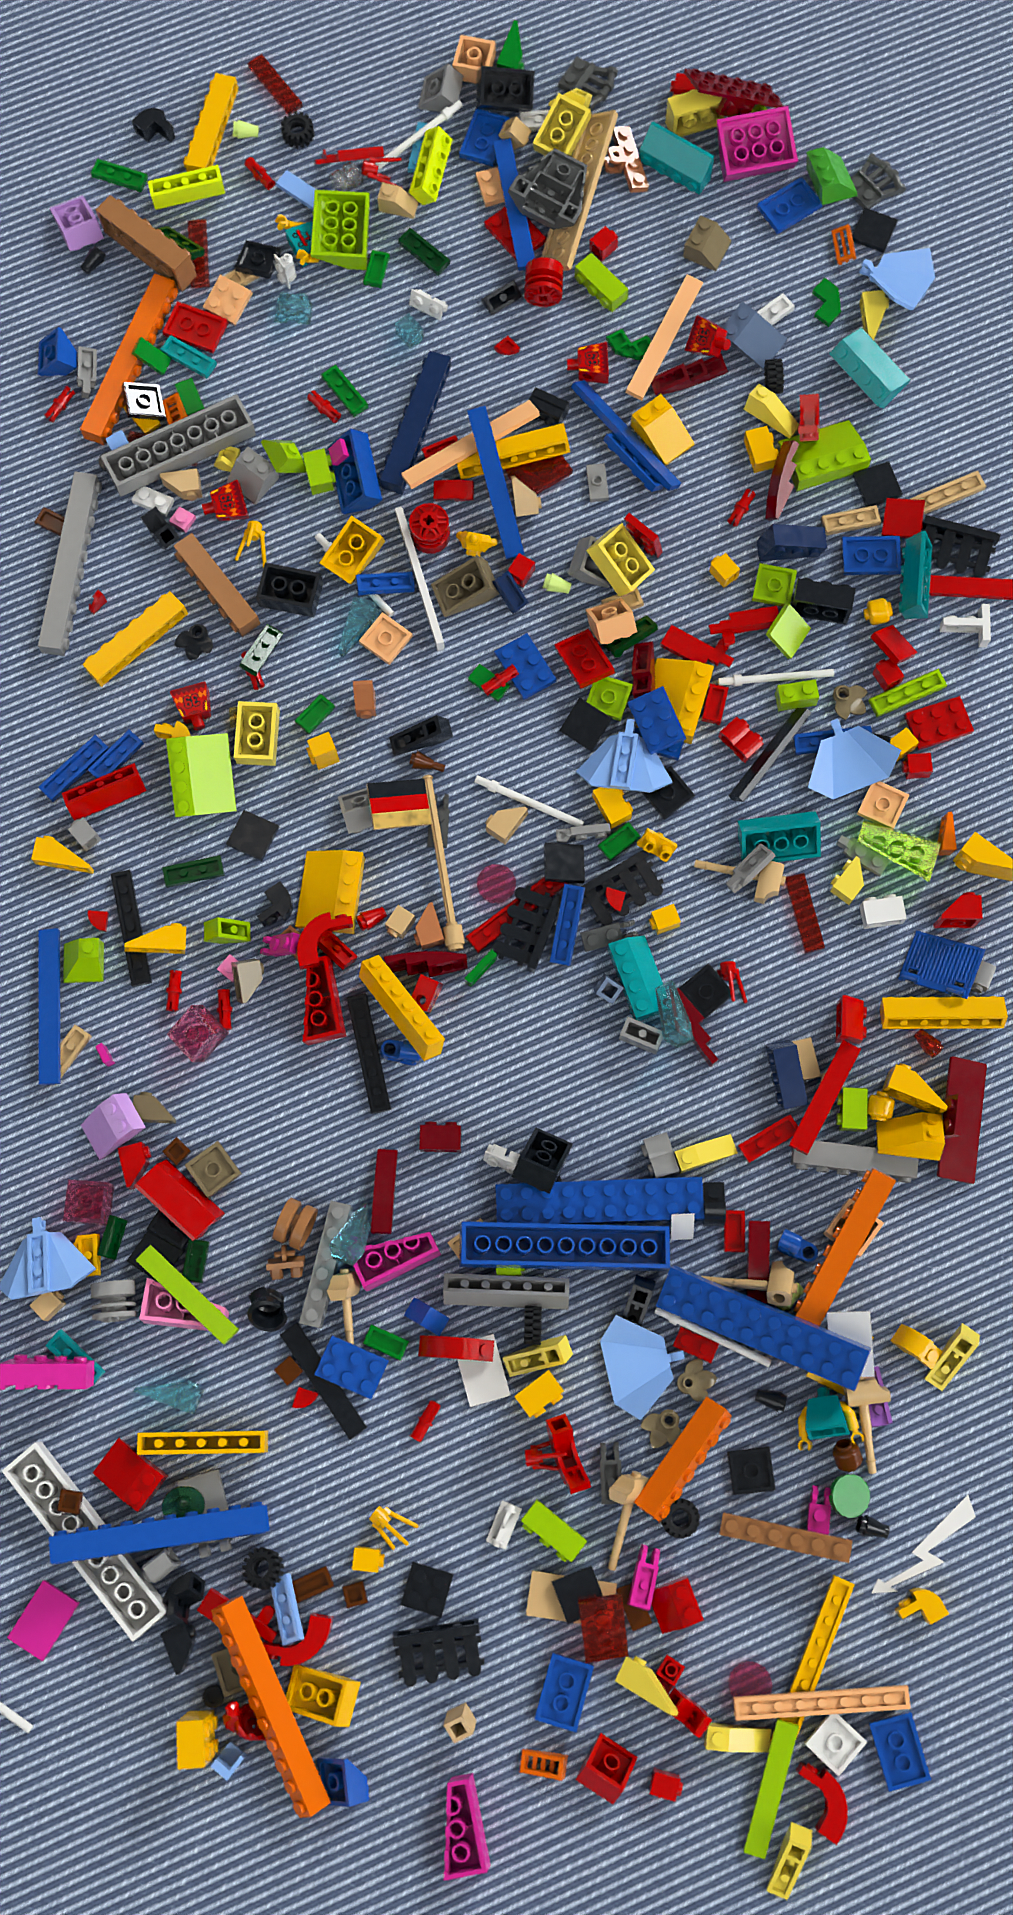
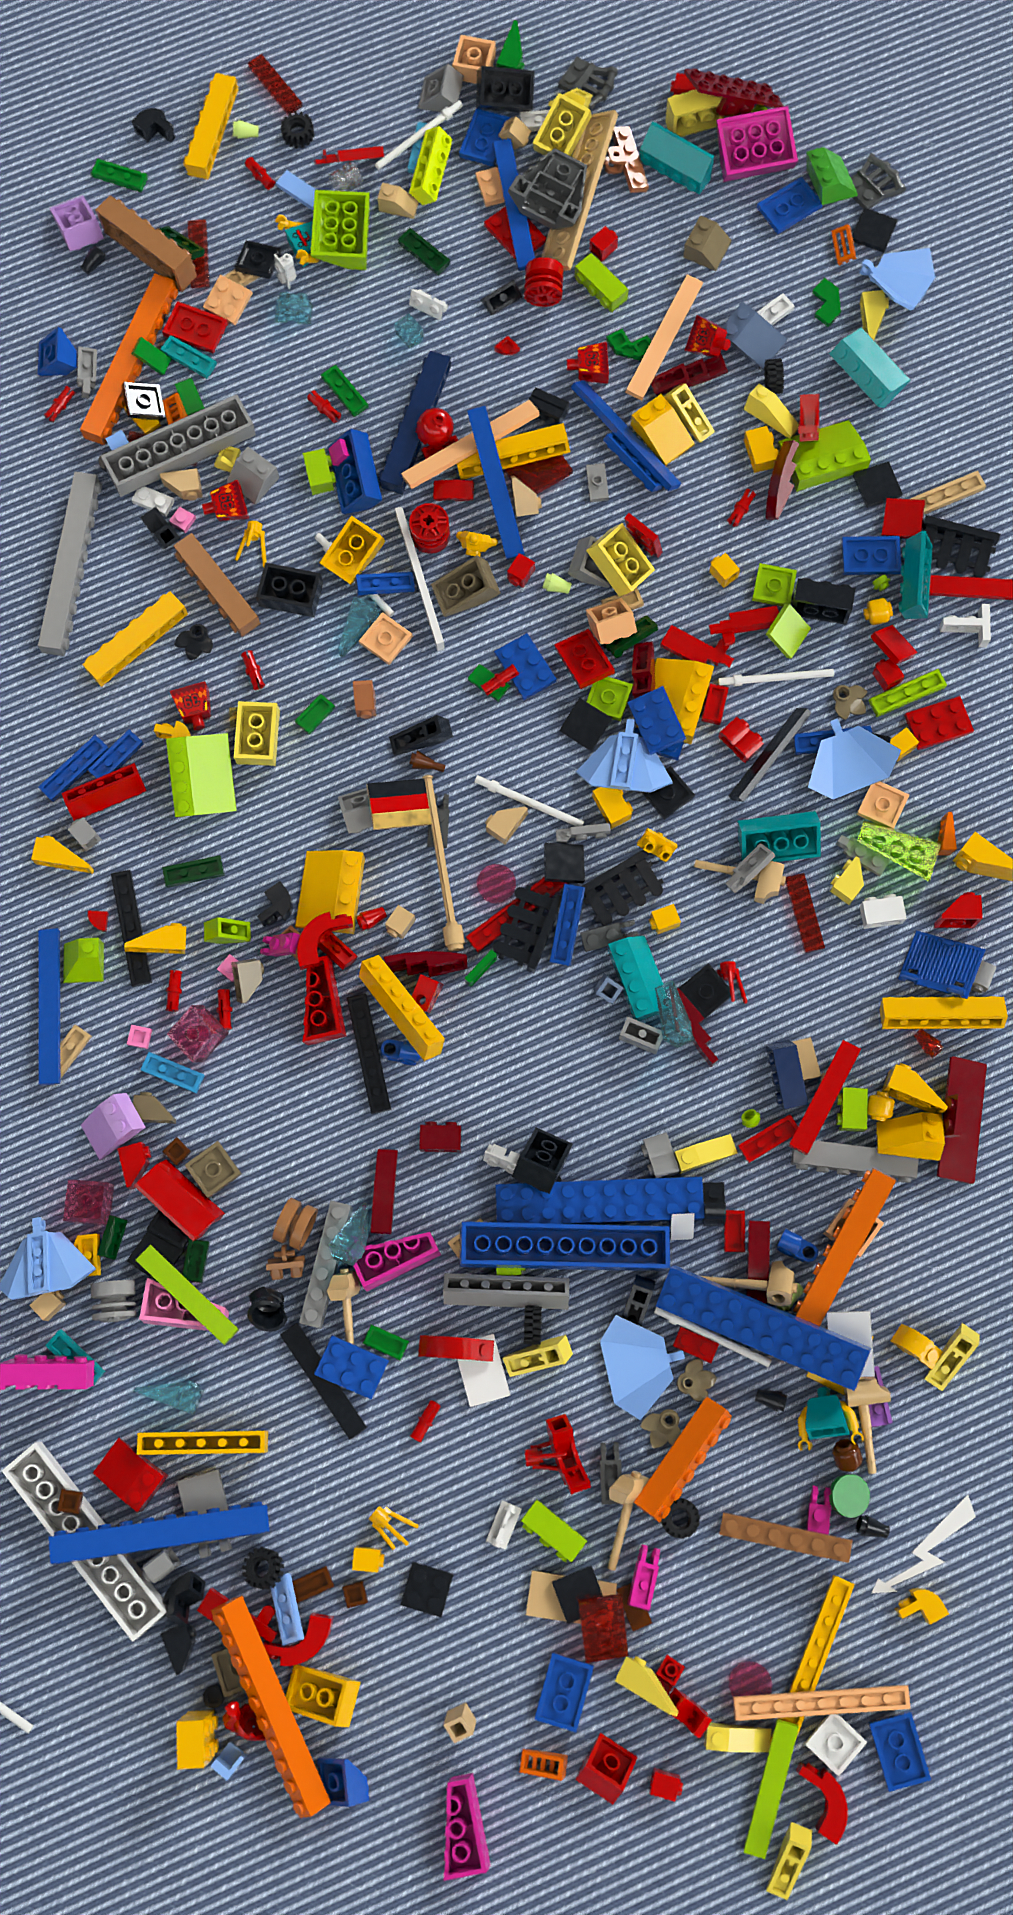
(43, 1620): dark pink tile -> none
(50, 521): reddish brown tile -> none
(98, 602): red tile -> none
(104, 1054): dark pink tile -> none
(139, 1037): none -> bright pink plate
(172, 1072): none -> dark azure plate
(186, 187): neon yellow brick -> none
(193, 1497): clear green dish -> none
(252, 835): black tile -> none
(261, 649): plate -> none
(284, 456): lime slope -> none
(288, 1370): reddish brown tile -> none
(304, 1398): red tile -> none
(322, 751): yellow brick -> none
(370, 169): red plant -> none
(376, 269): green tile -> none
(426, 1316): blue slope -> none
(426, 1638): black fence -> none
(428, 929): nougat slope -> none
(435, 427): none -> red cylinder
(510, 592): dark blue tile -> none
(539, 1394): yellow brick -> none
(615, 898): red tile -> none
(619, 841): green tile -> none
(676, 1605): red slope -> none
(689, 412): none -> light yellow slope
(750, 1118): none -> lime plate
(751, 1470): black tile -> none
(791, 542): dark blue wedge -> none
(796, 695): lime brick -> none
(849, 1020): red slope -> none
(851, 520): tan tile -> none
(881, 583): none -> lime plate
(917, 766): red brick -> none

